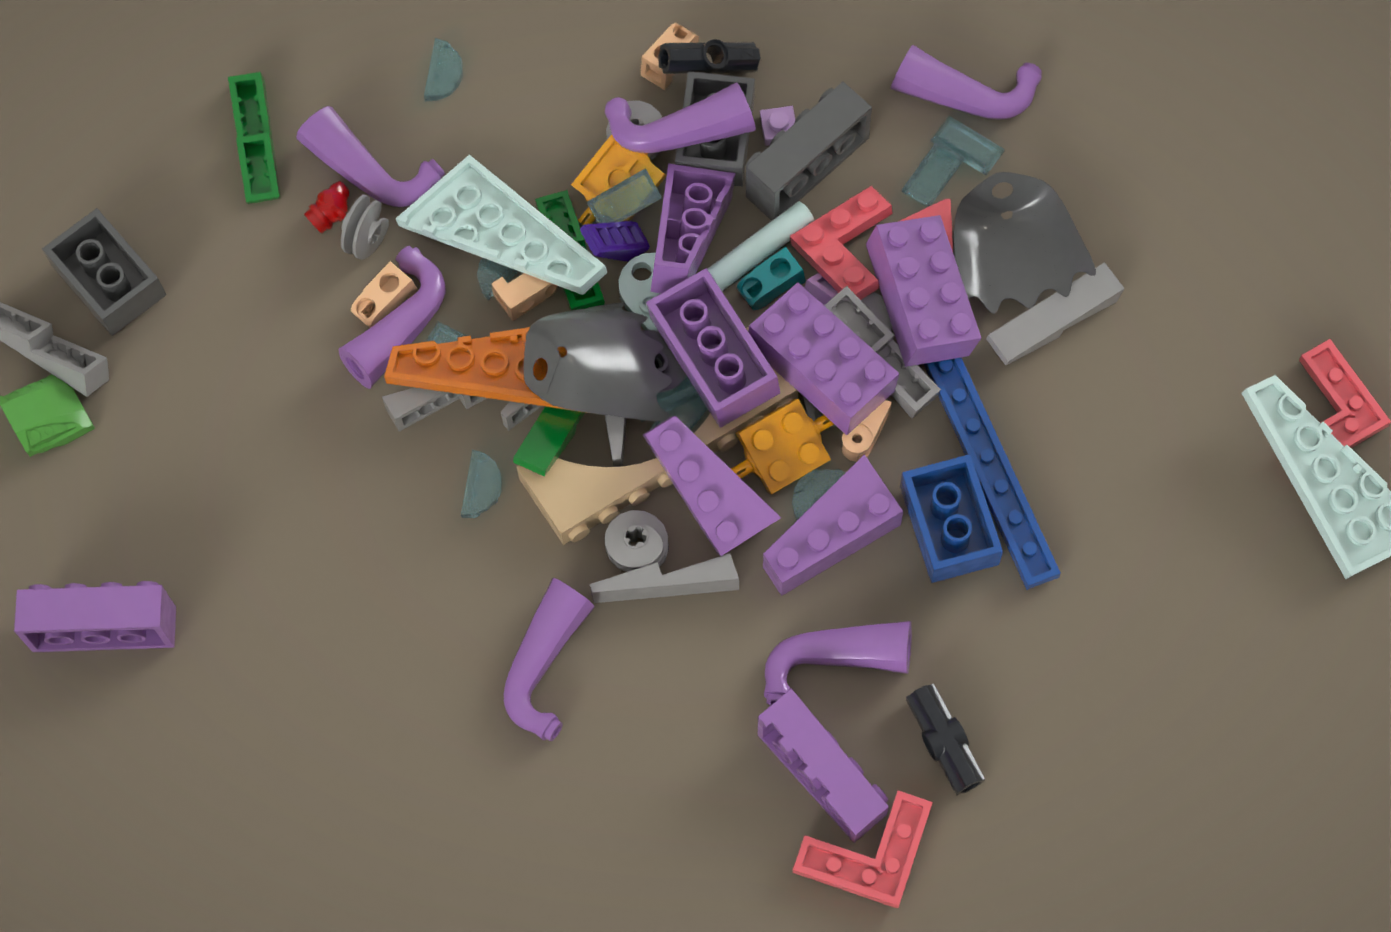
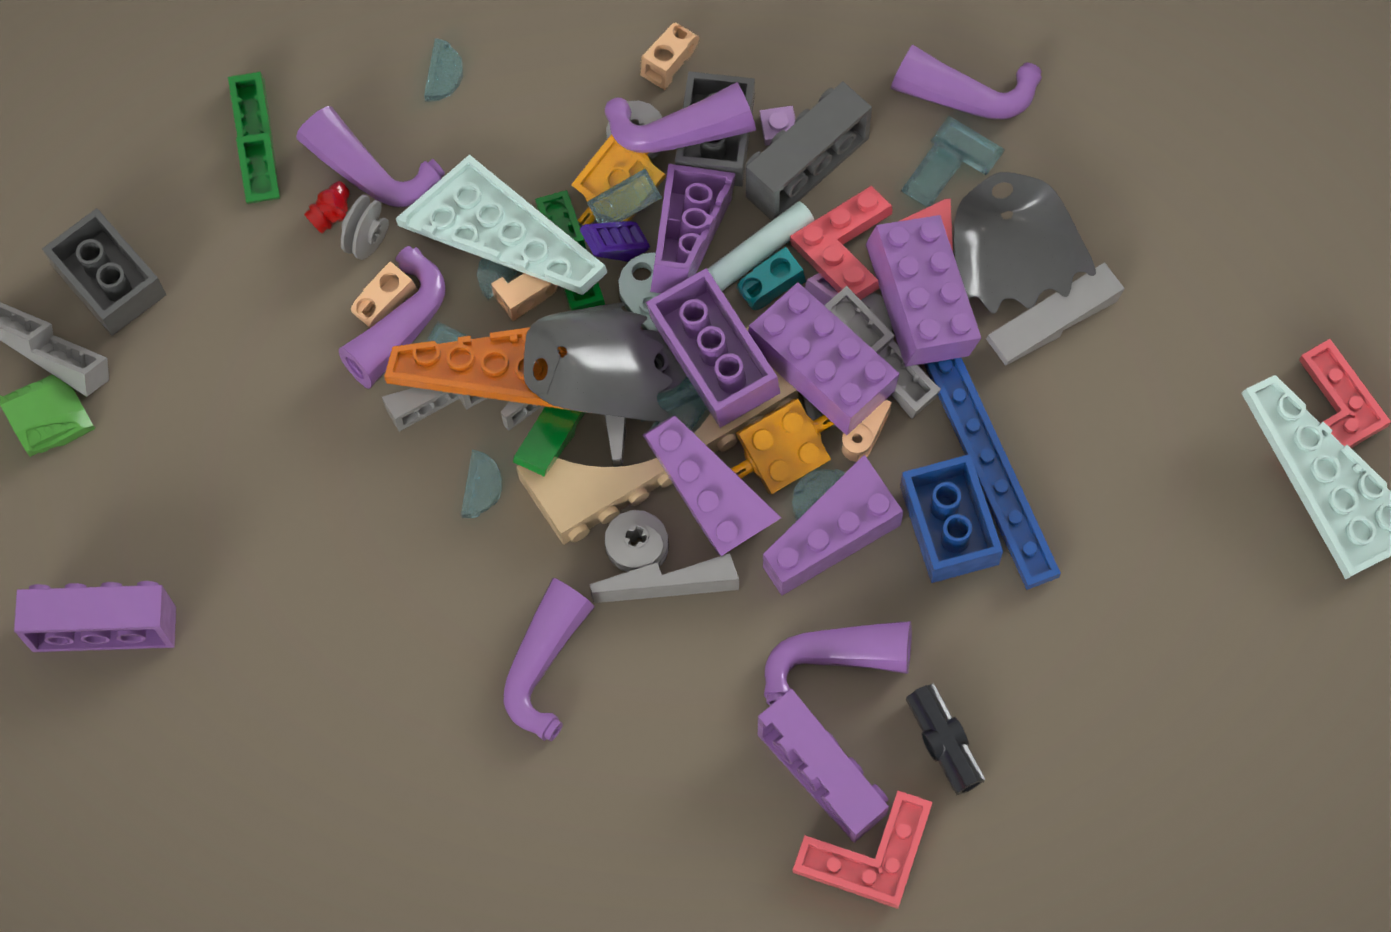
(692, 57): black piece -> none

